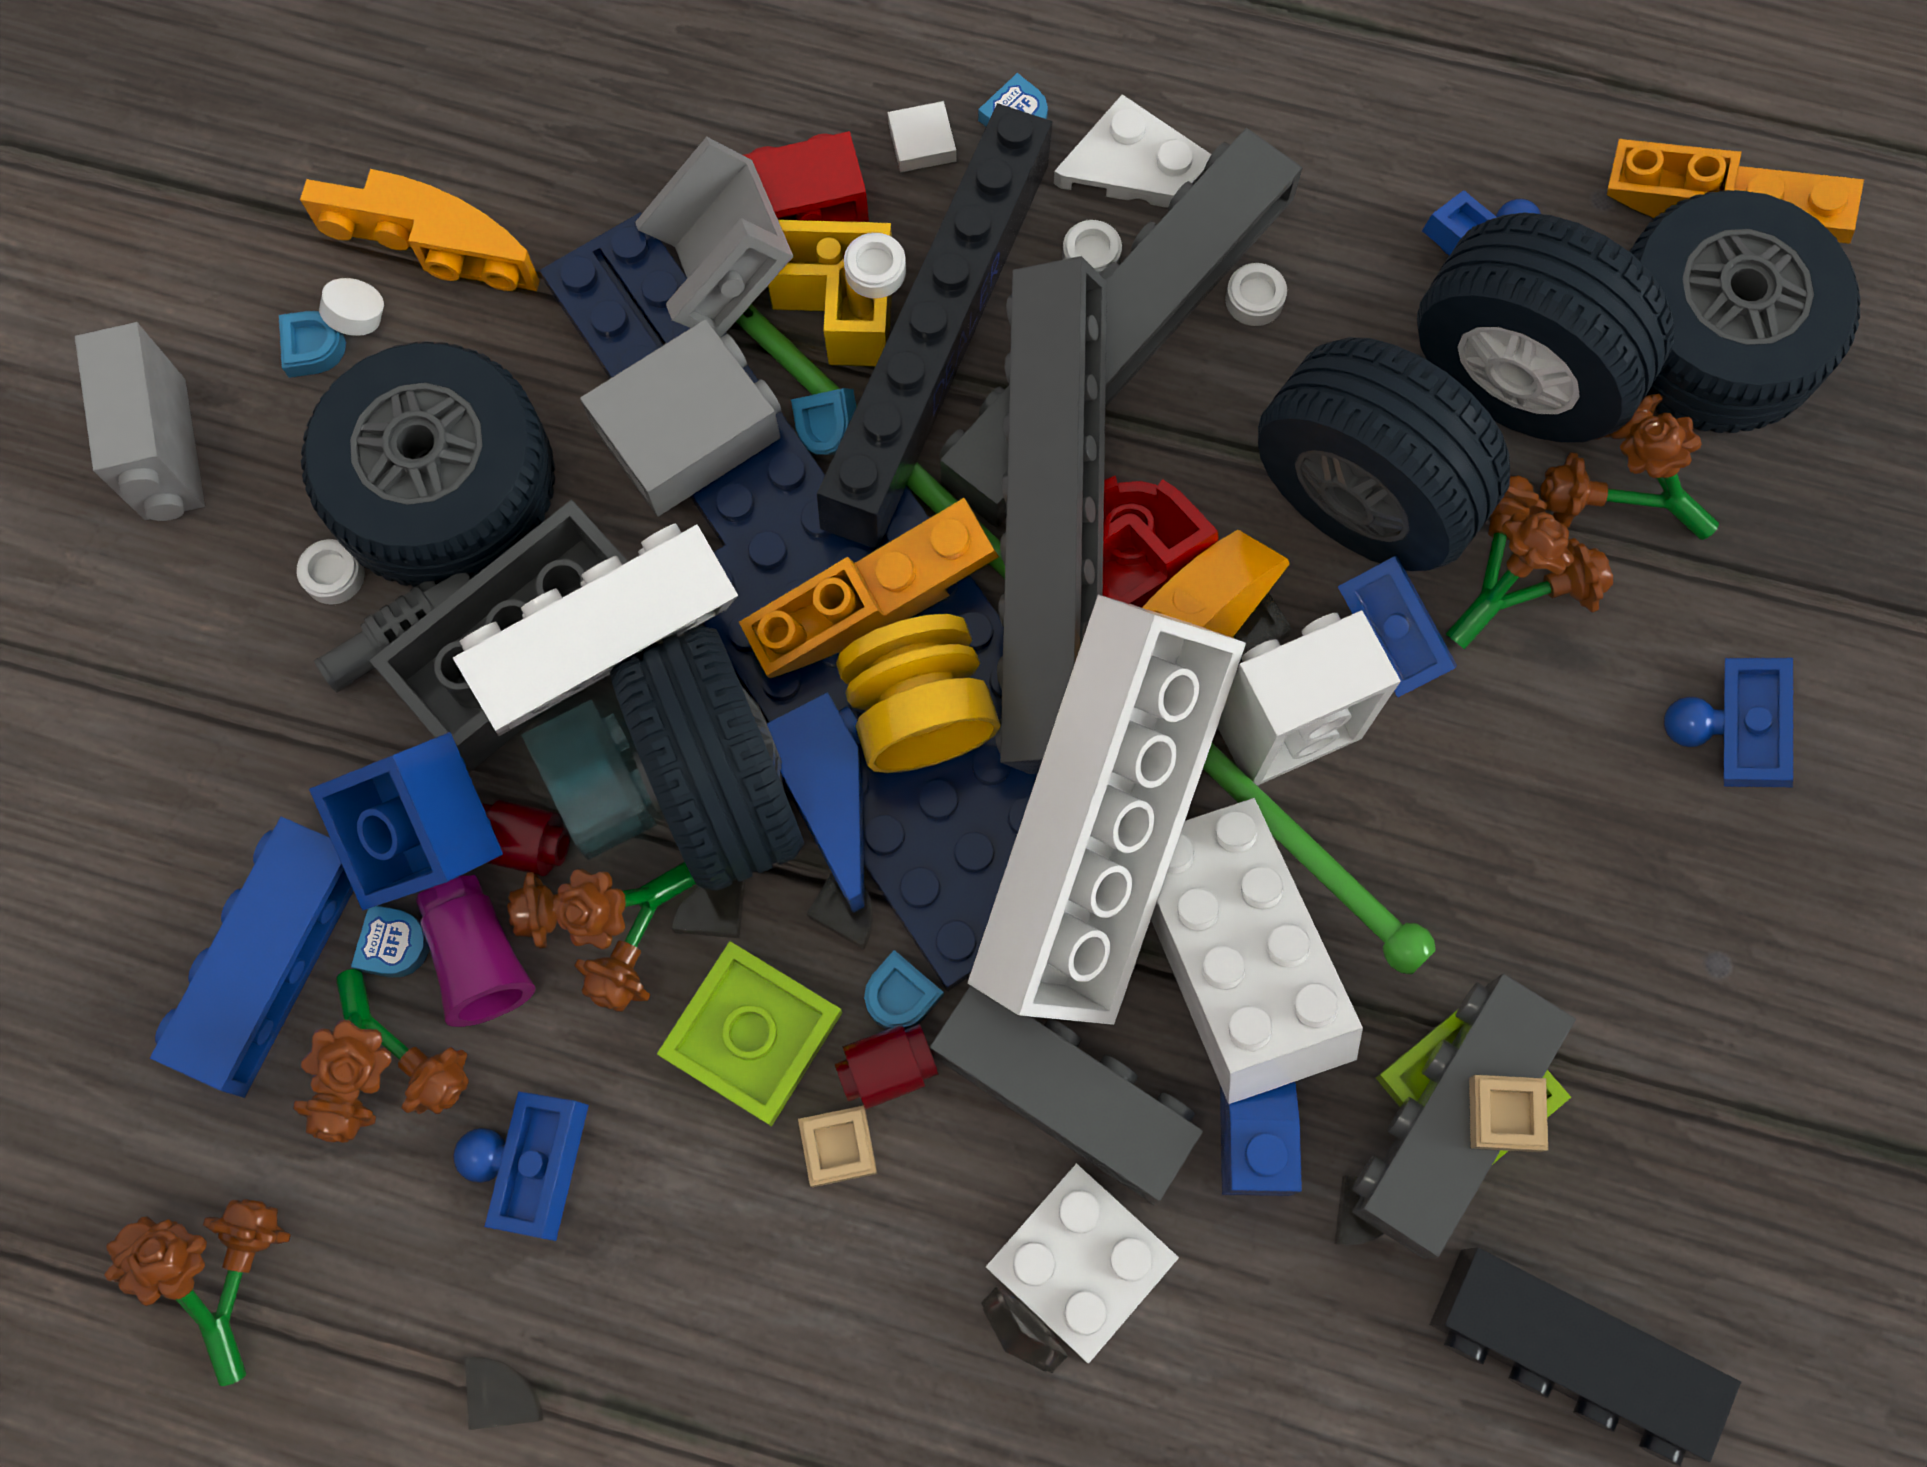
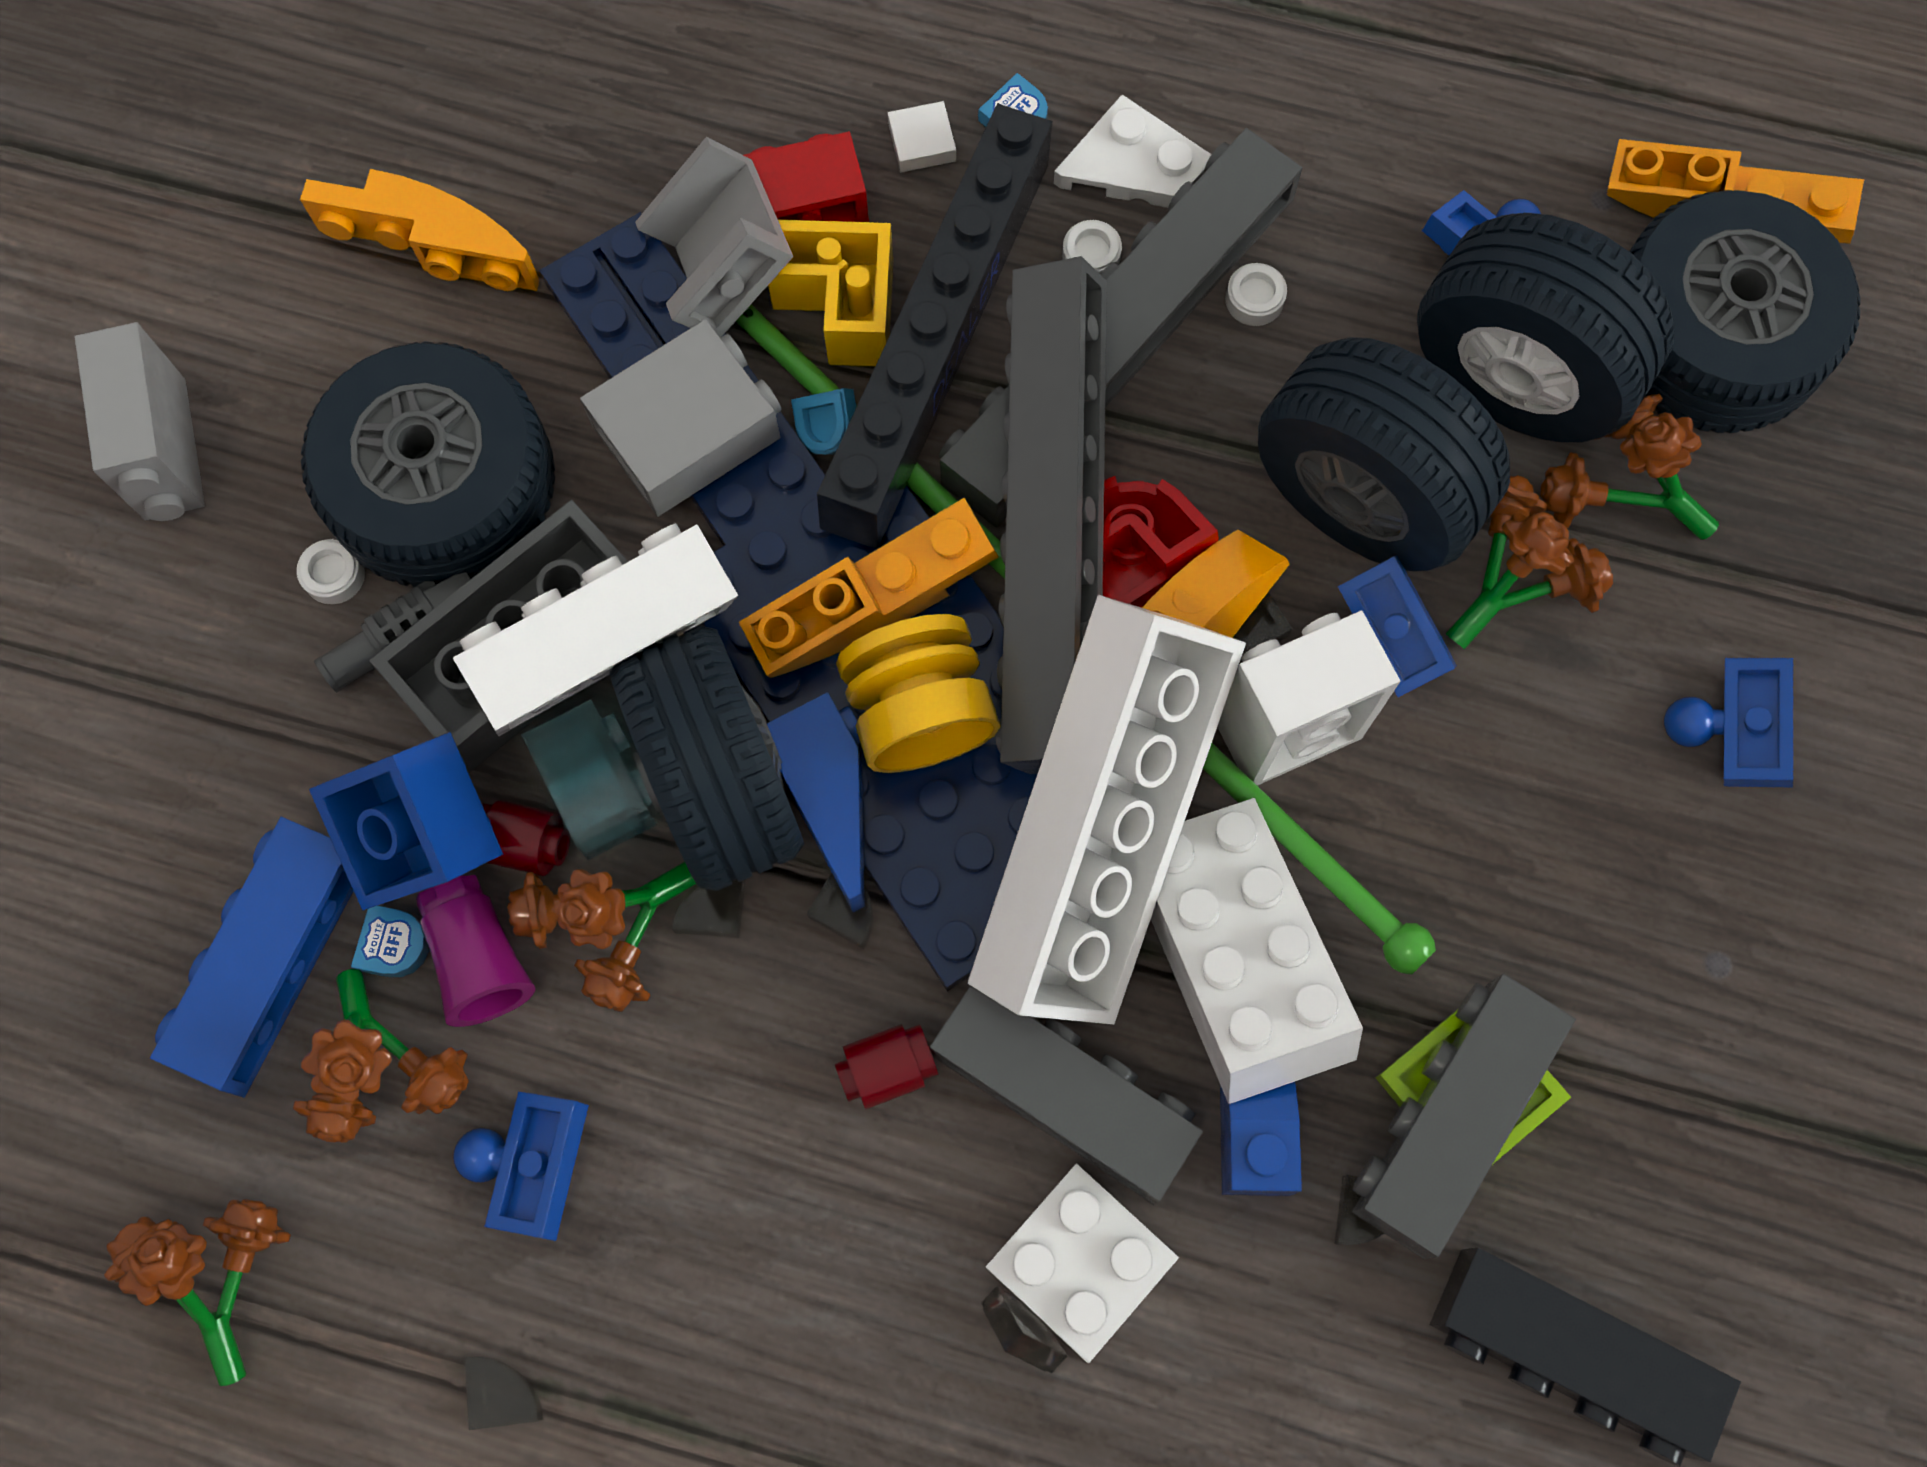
(308, 344): dark azure tile -> none
(351, 306): white tile -> none
(750, 1033): lime plate -> none
(837, 1146): tan tile -> none
(875, 265): white tile -> none
(900, 994): dark azure tile -> none
(1508, 1113): tan tile -> none

